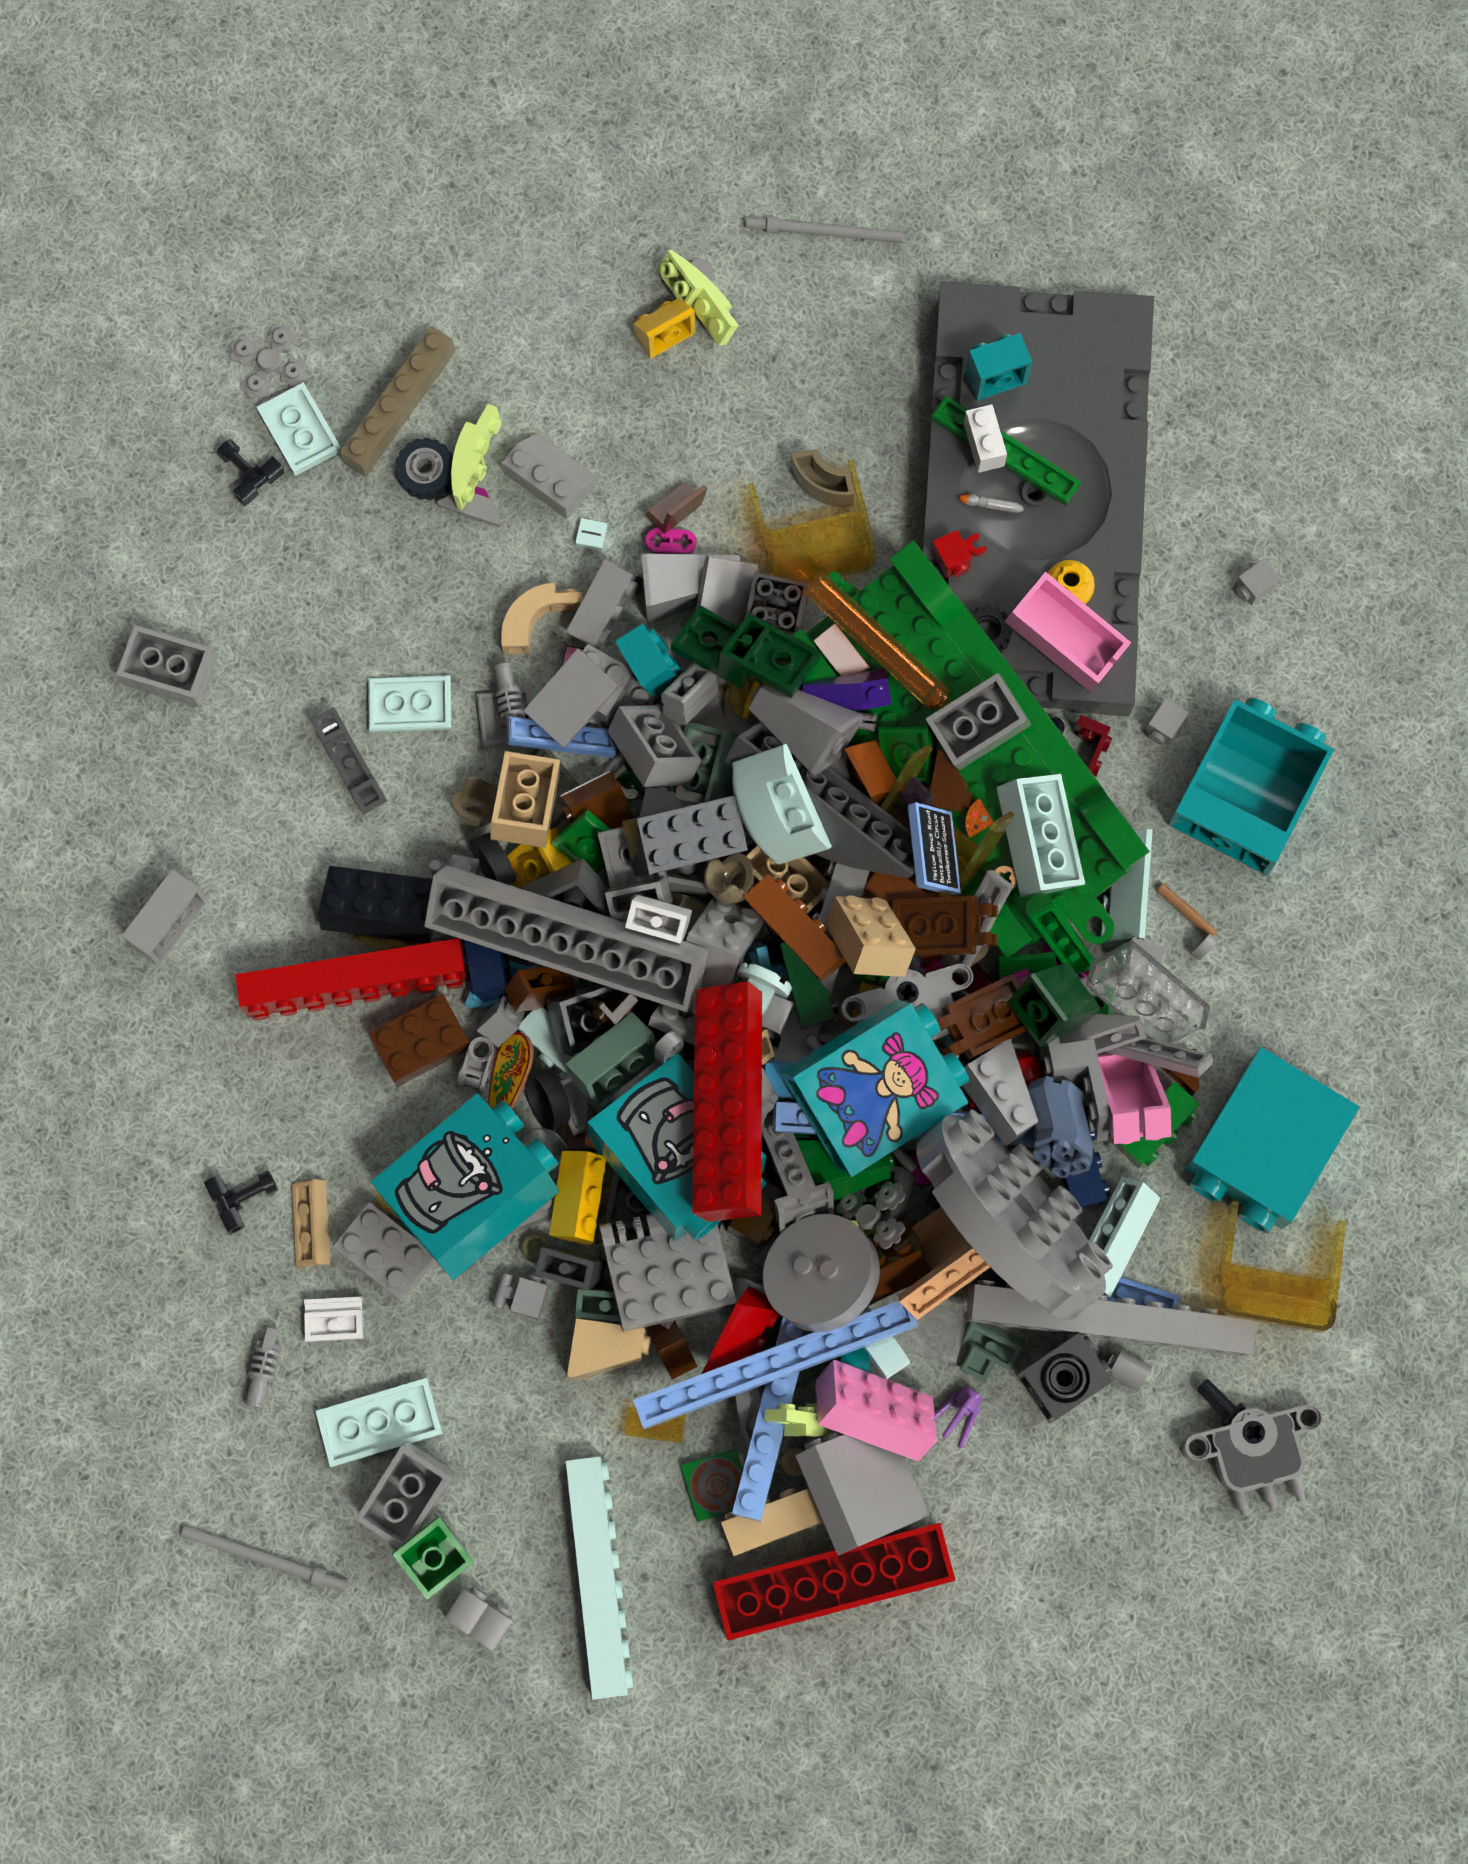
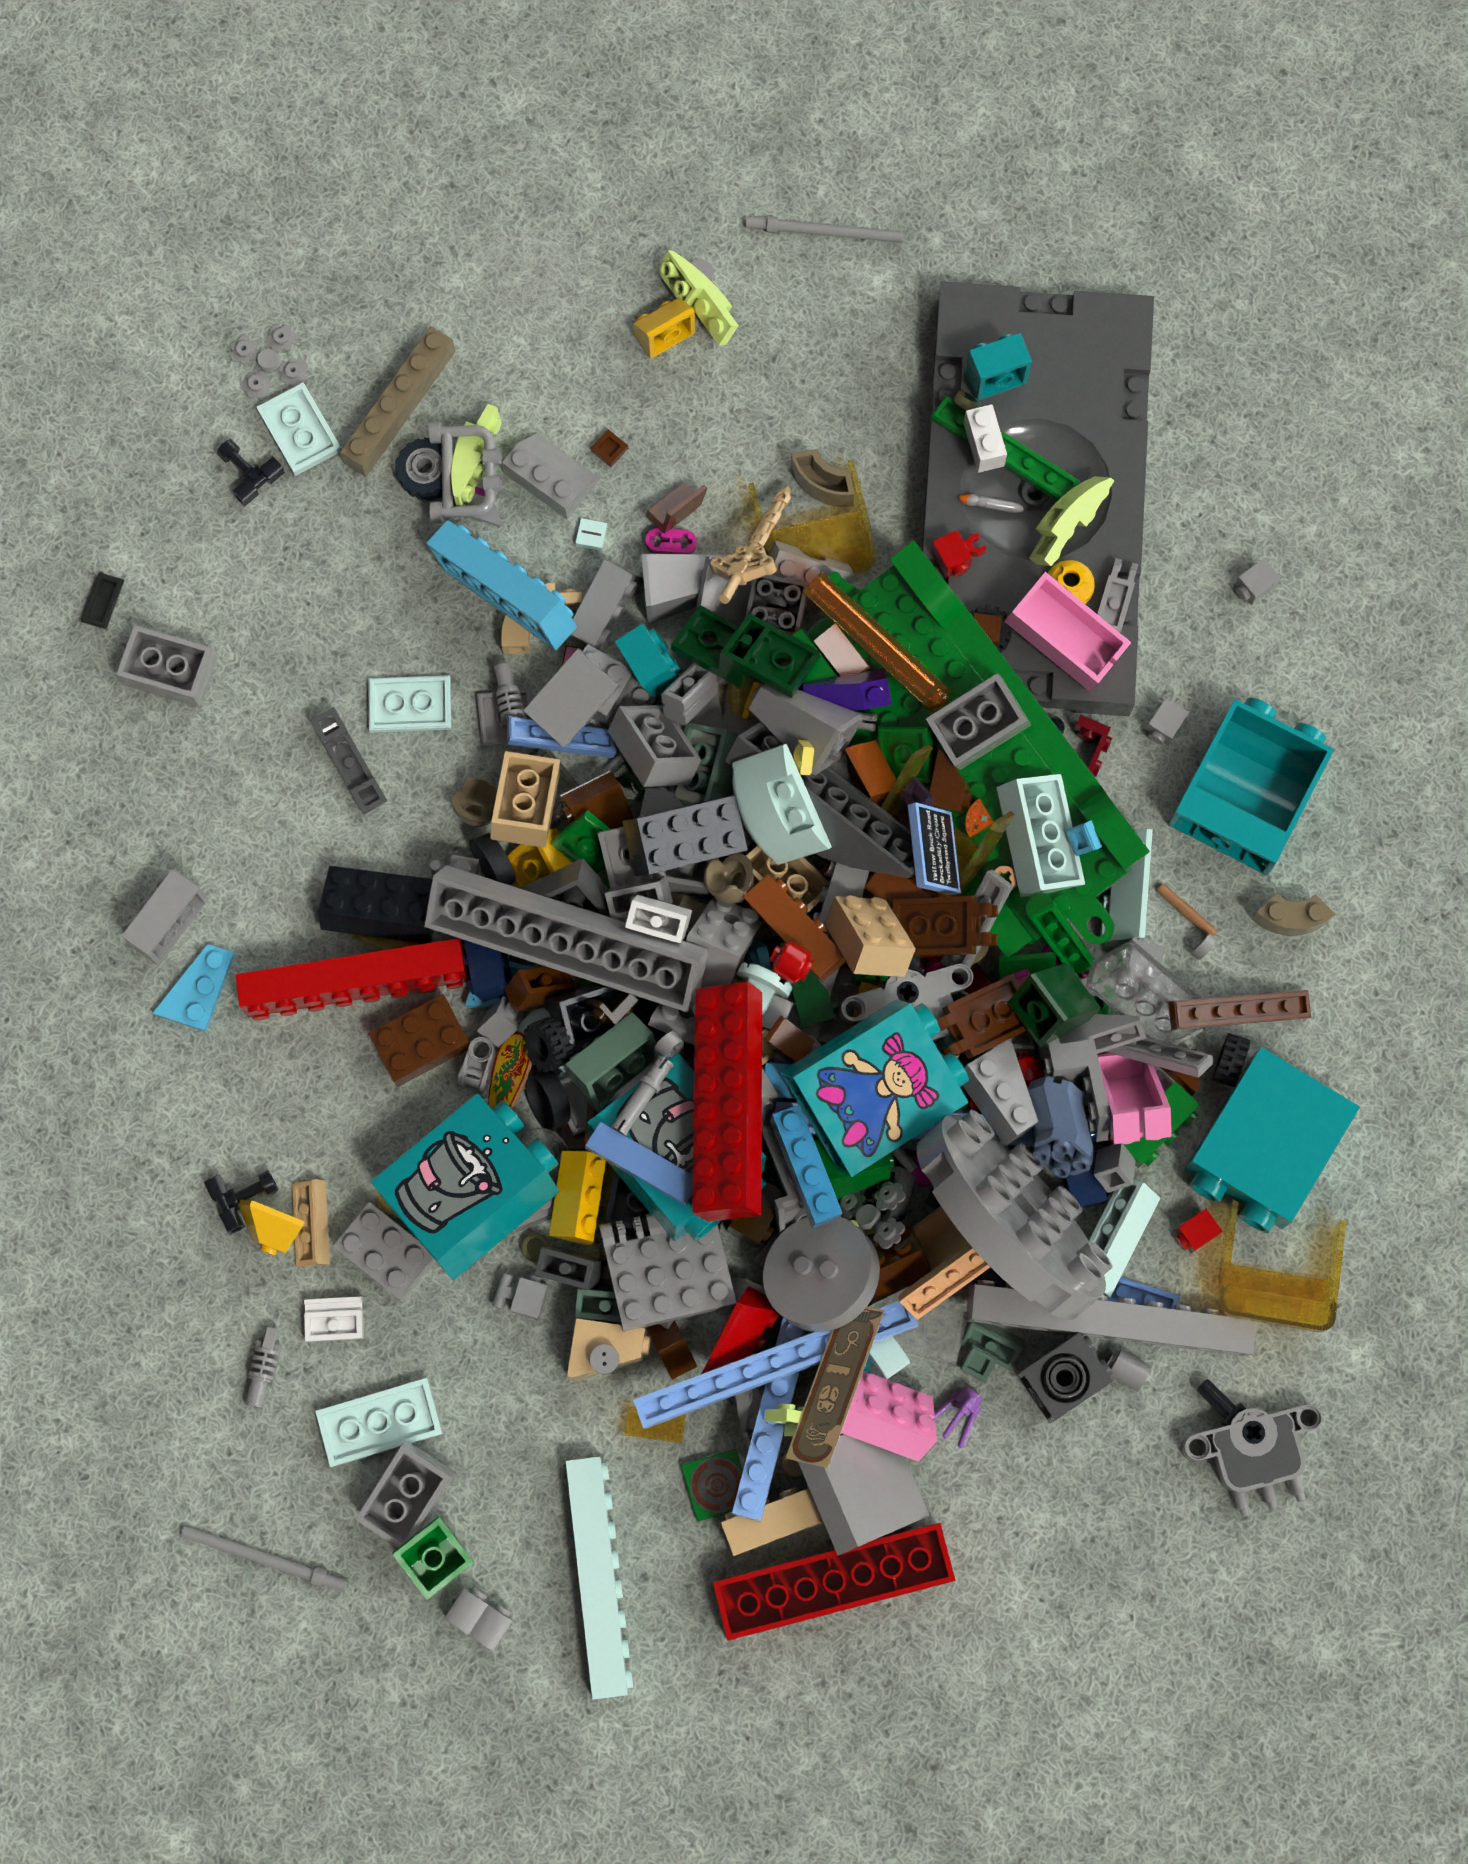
(102, 600): none -> pearl dark grey tile
(198, 990): none -> medium azure wing
(269, 1227): none -> yellow slope
(491, 482): none -> light grey bar
(502, 584): none -> medium azure brick
(547, 1044): none -> black tyre
(604, 1359): none -> light grey tile
(609, 448): none -> reddish brown tile
(641, 1163): none -> medium blue tile
(648, 1086): none -> light grey pin
(752, 558): none -> tan bar
(789, 1040): none -> reddish brown slope
(791, 962): none -> red head
(797, 566): none -> light grey arch
(804, 757): none -> light yellow tile
(805, 1166): none -> dark azure brick
(834, 1389): none -> sticker
(966, 401): none -> olive tile
(991, 625): none -> reddish brown tile
(1072, 509): none -> yellowish green slope
(1083, 838): none -> medium azure tile
(1114, 1167): none -> light grey brick
(1117, 596): none -> light grey hinge
(1197, 1231): none -> red brick
(1231, 1060): none -> black tyre
(1239, 1009): none -> reddish brown tile
(1293, 917): none -> dark tan brick

